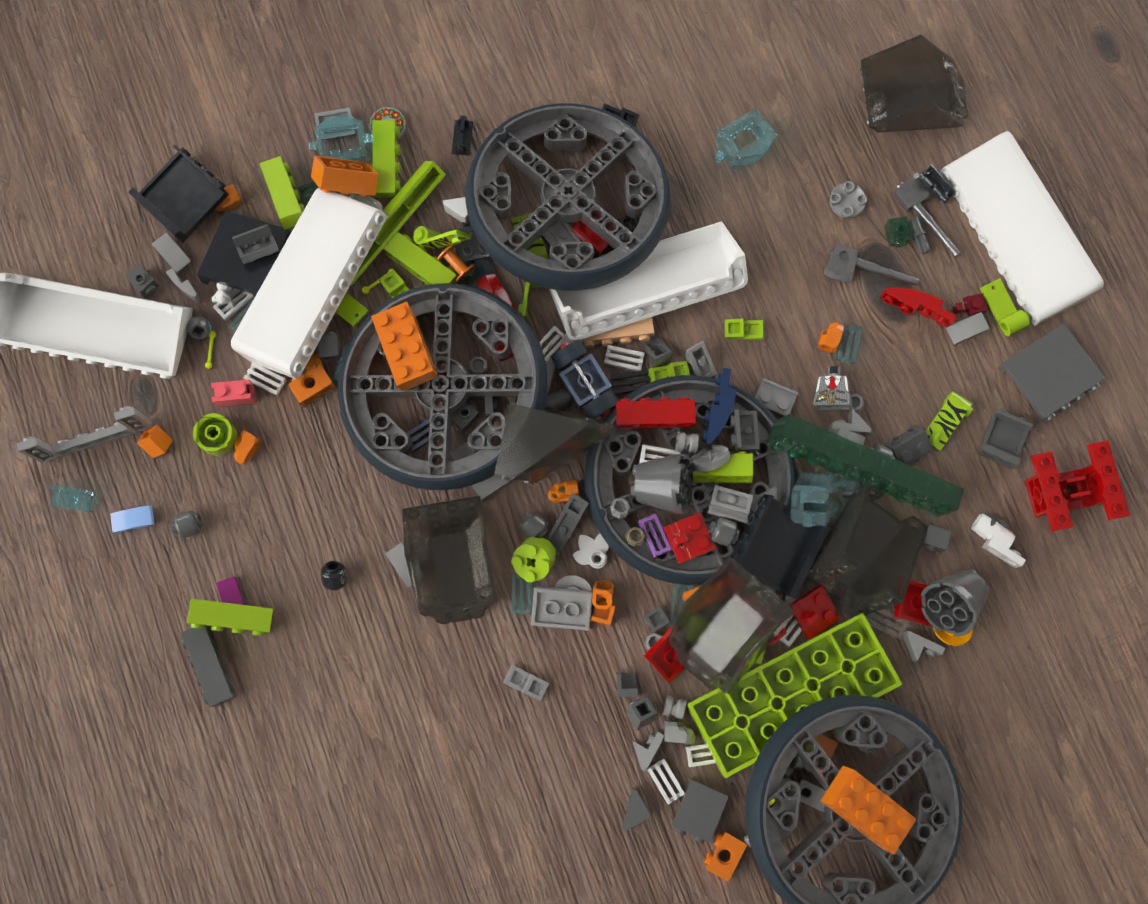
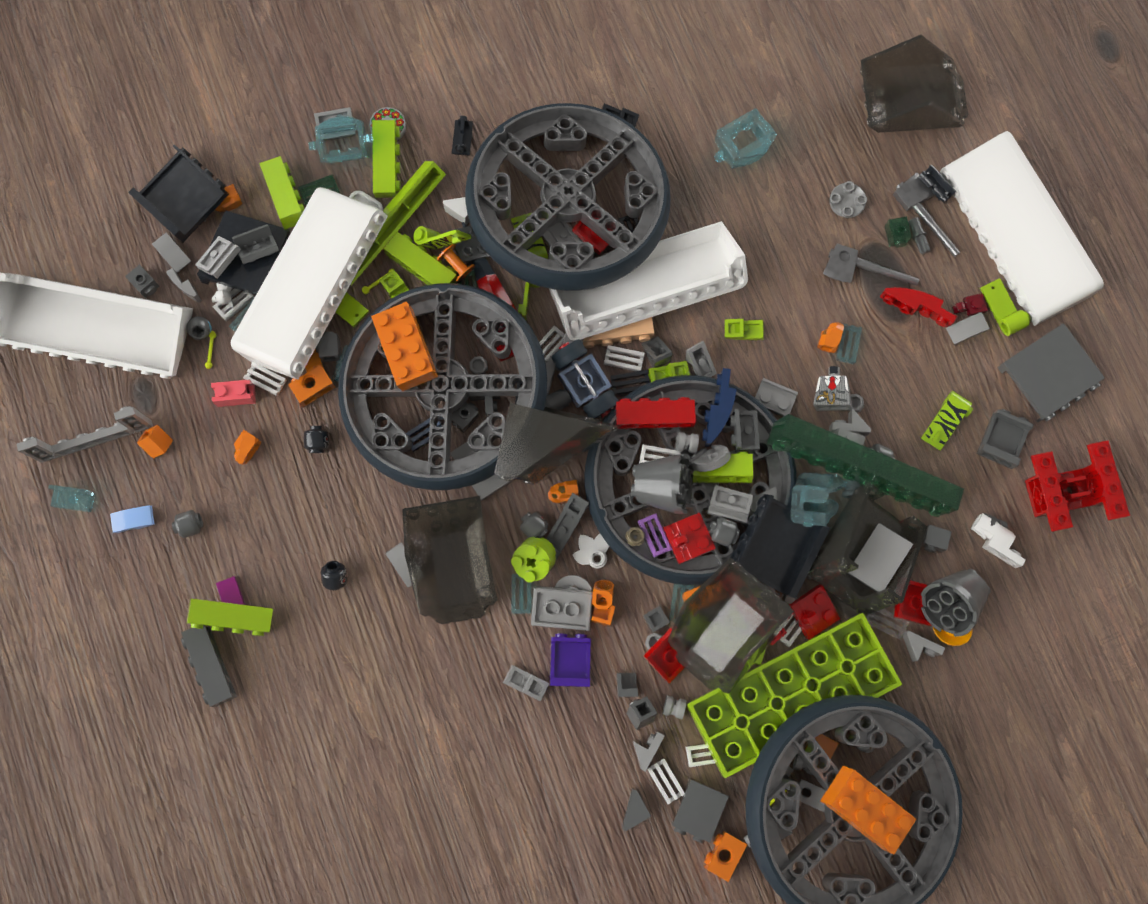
(209, 426): lime brick -> none
(218, 257): none -> light grey plate
(316, 439): none -> black head
(344, 176): orange brick -> none
(570, 660): none -> dark purple panel
(620, 508): light grey tile -> none
(677, 733): light grey rock -> none
(880, 558): none -> light grey tile
(910, 445): dark grey bracket -> none

